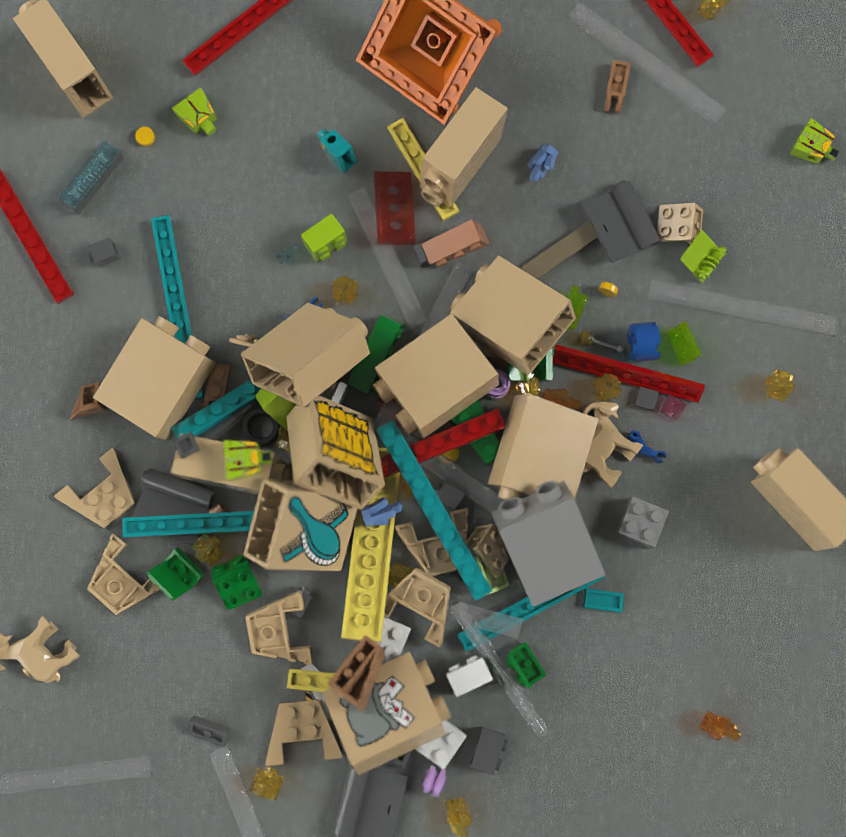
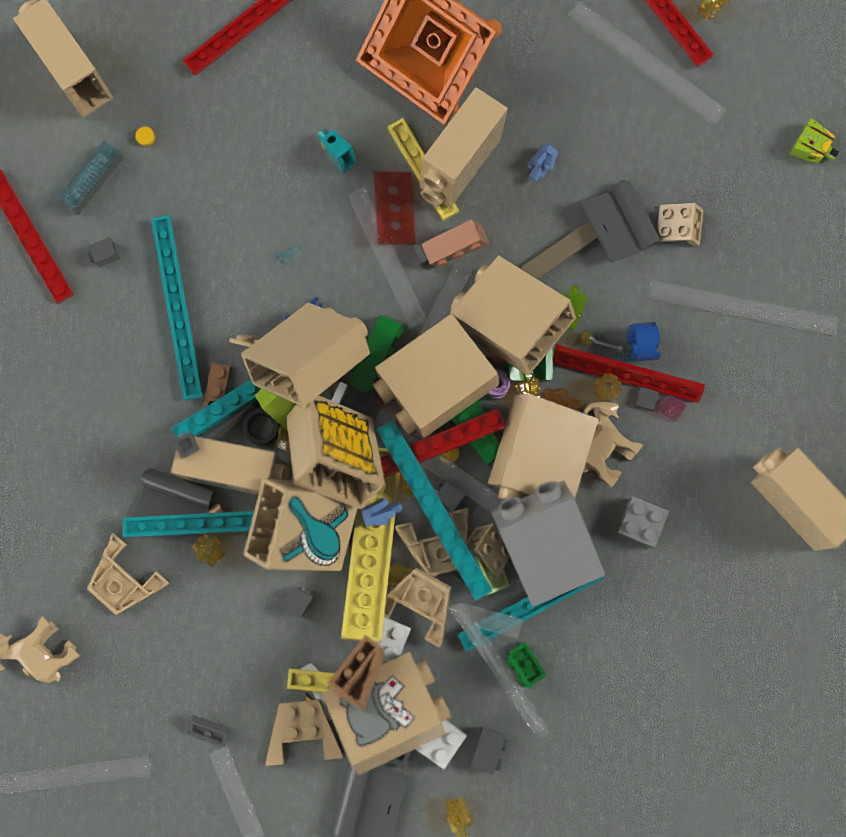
(86, 403): medium nougat slope -> none
(106, 500): tan wing -> none
(156, 377): tan brick -> none
(175, 575): green bracket -> none
(196, 112): lime torso -> none
(235, 582): green bracket -> none
(244, 459): lime torso -> none
(267, 783): clear yellow brick -> none
(269, 630): tan wing -> none
(324, 238): lime brick -> none
(347, 296): clear yellow brick -> none
(434, 781): lavender wheel -> none
(469, 675): white brick -> none
(603, 600): teal tile -> none
(608, 289): yellow tile -> none
(617, 84): medium nougat hinge -> none
(634, 436): blue arm -> none
(683, 344): clear neon green bracket -> none
(702, 256): lime hinge -> none
(719, 726): clear orange rock -> none
(779, 385): clear yellow brick -> none

